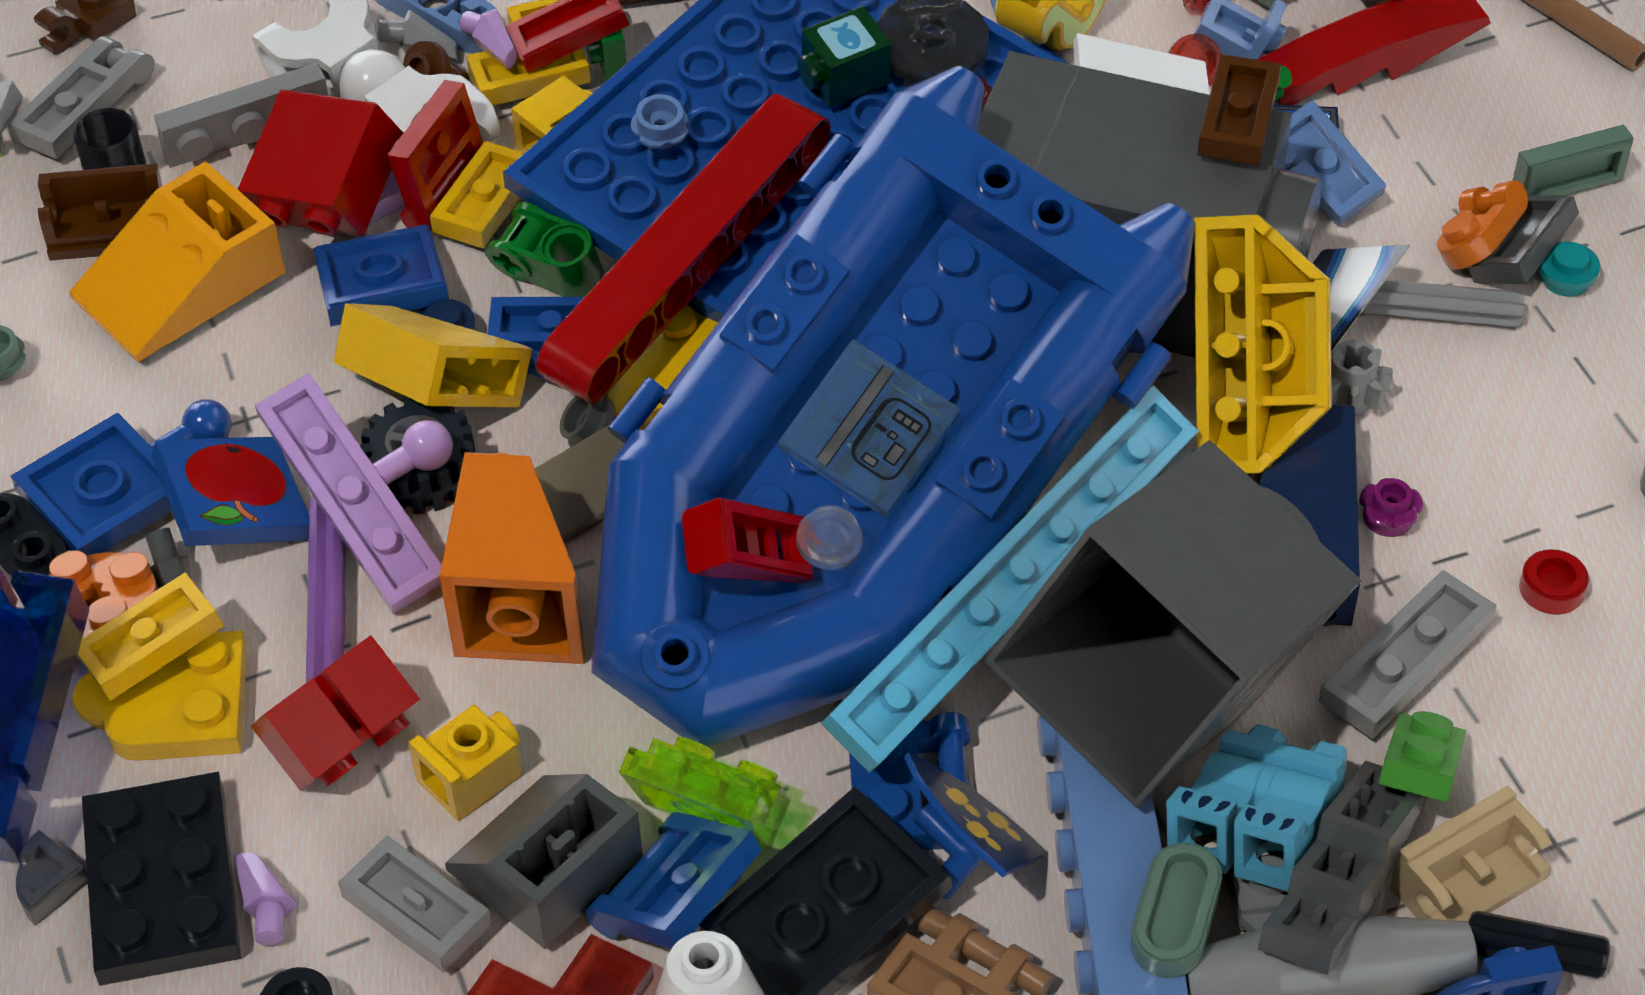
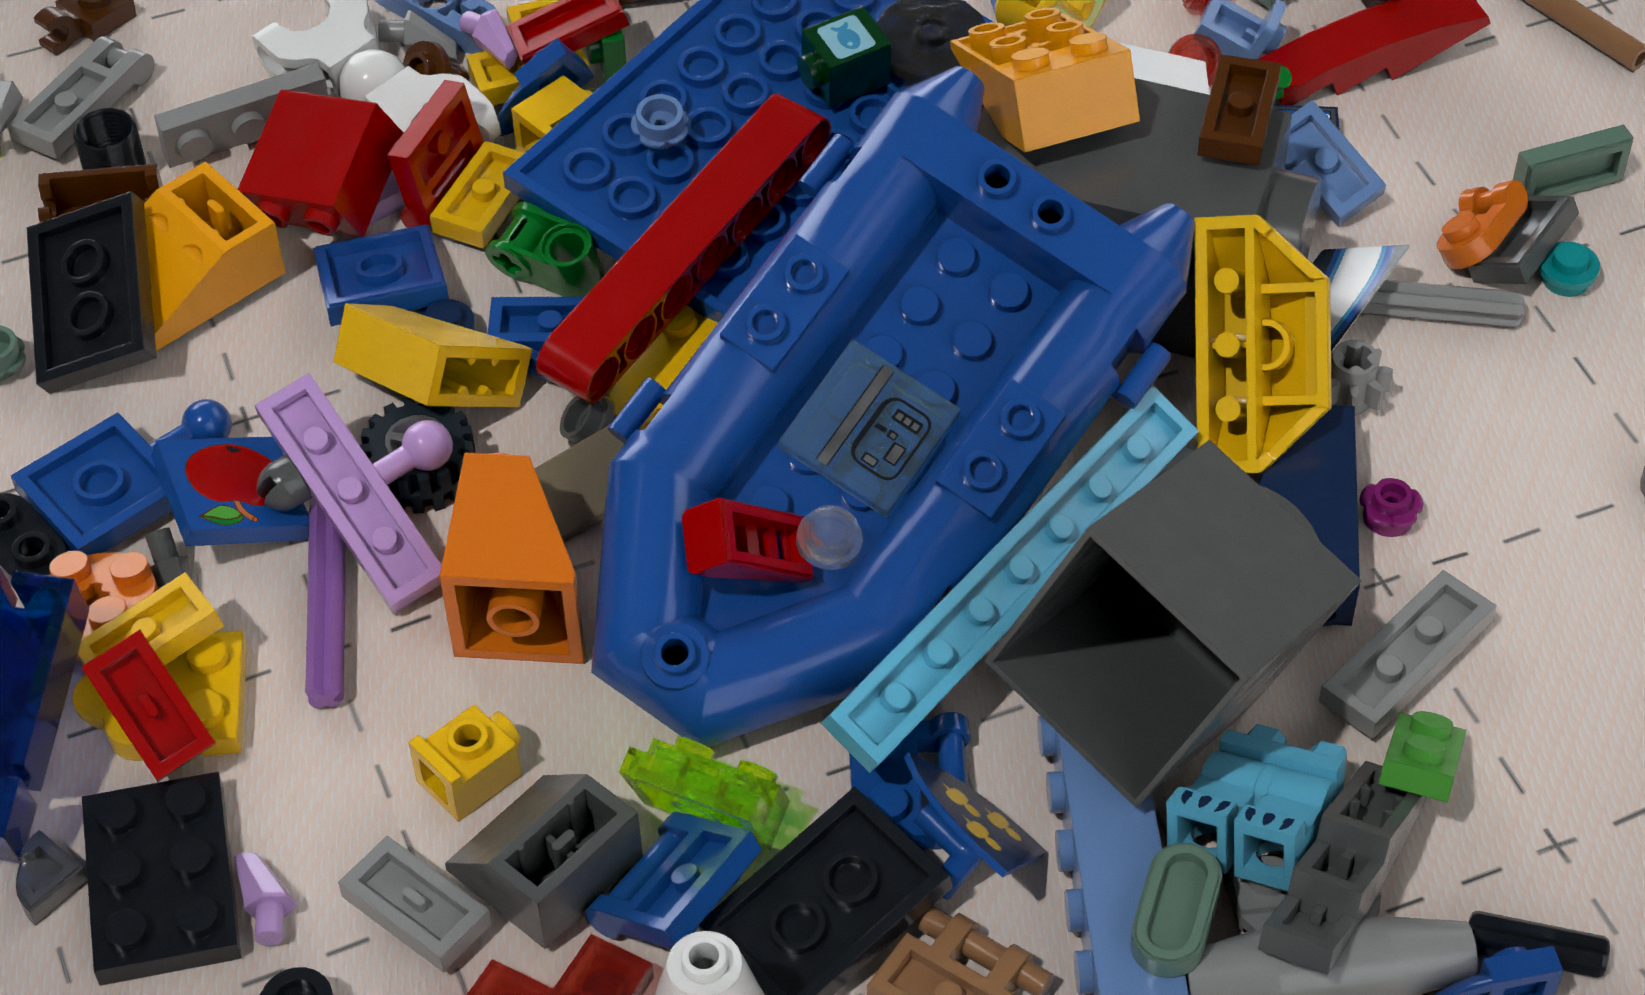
(90, 293): none -> black plate
(148, 705): none -> red plate
(282, 485): none -> dark grey hinge
(336, 713): red piece -> none
(539, 72): none -> blue plate
(1050, 78): none -> light orange slope
(1472, 861): tan hinge -> none
(1553, 581): red tile -> none

